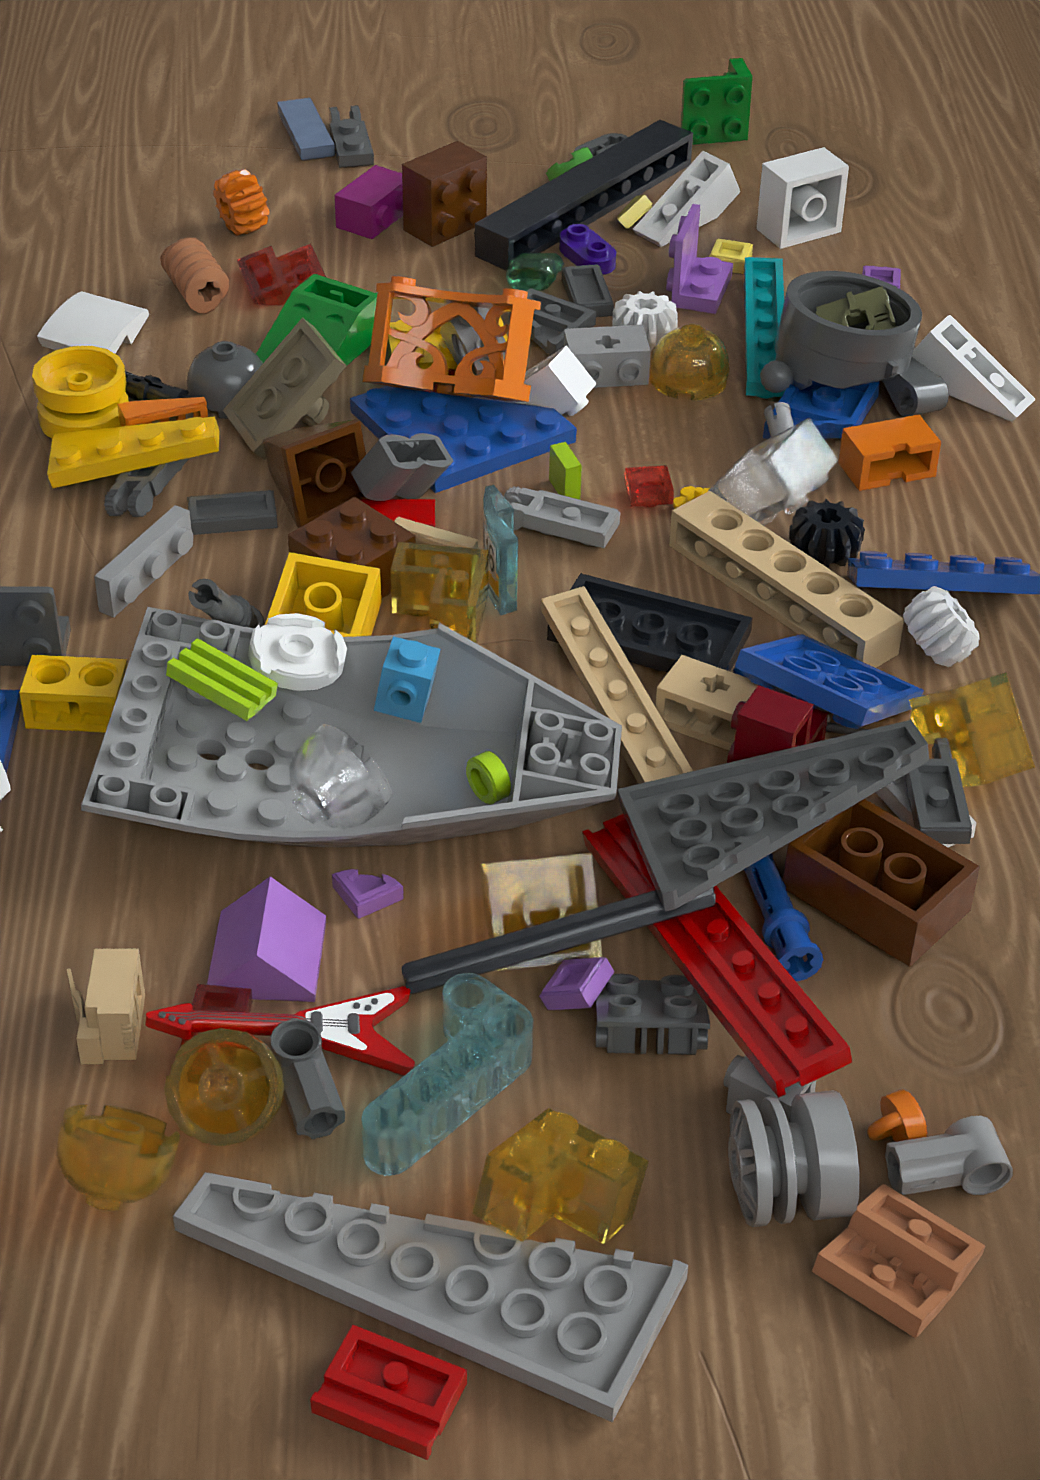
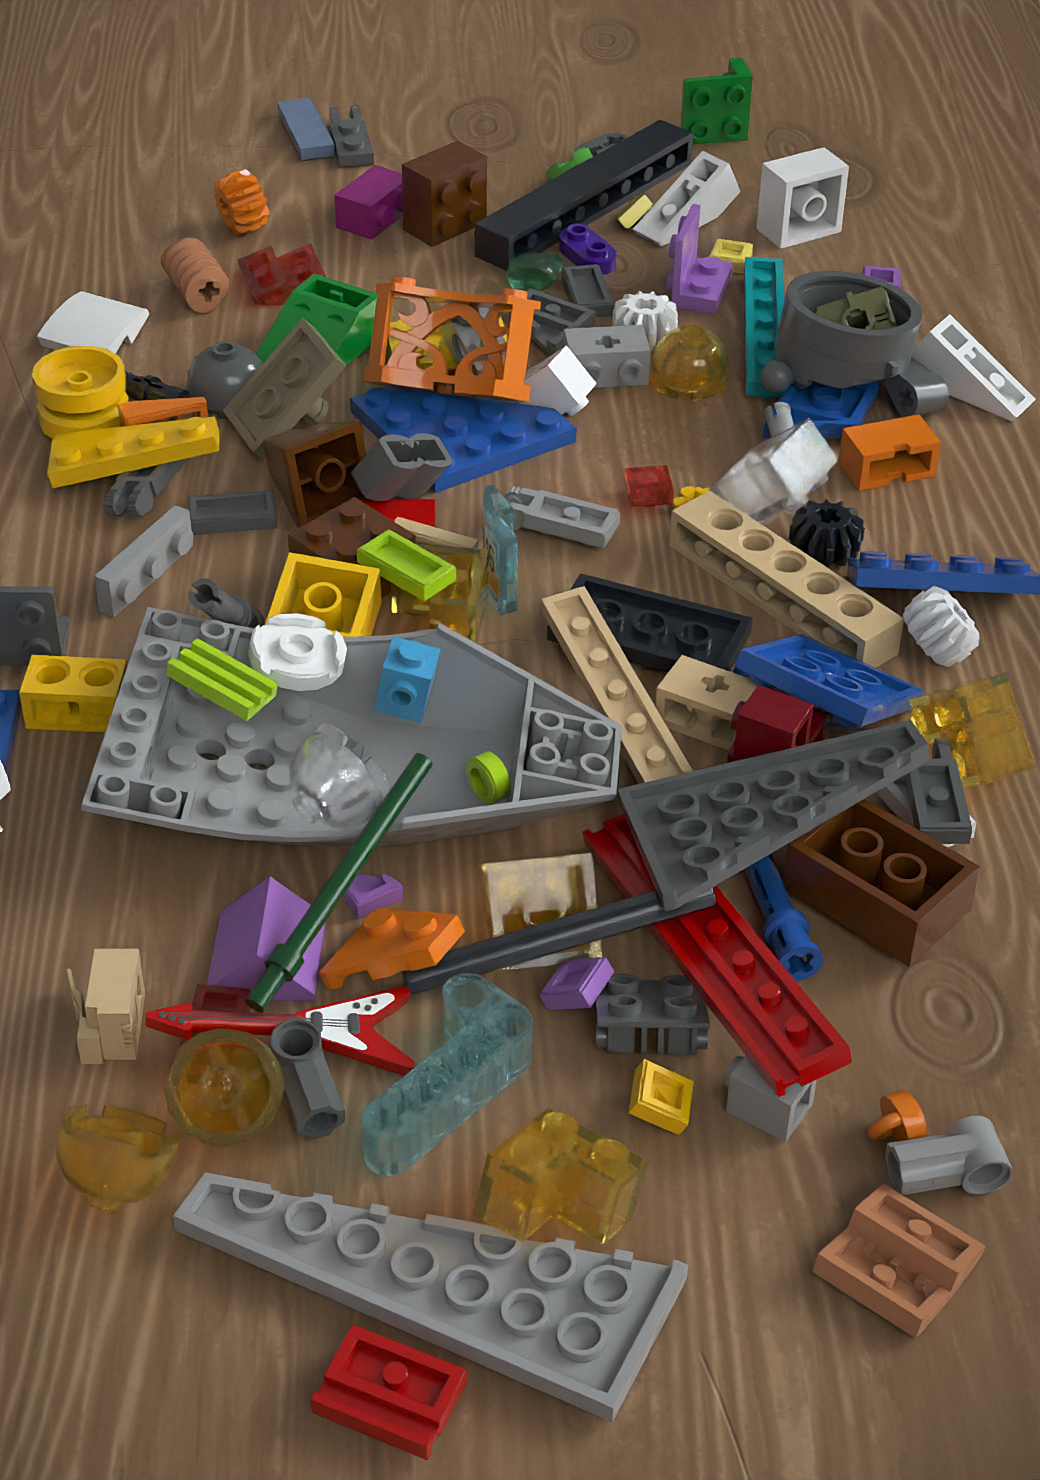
(287, 958): none -> dark green bar
(393, 943): none -> orange wing
(407, 565): none -> lime tile
(565, 471): lime tile -> none
(661, 1097): none -> yellow tile
(802, 1157): light grey wheel -> none

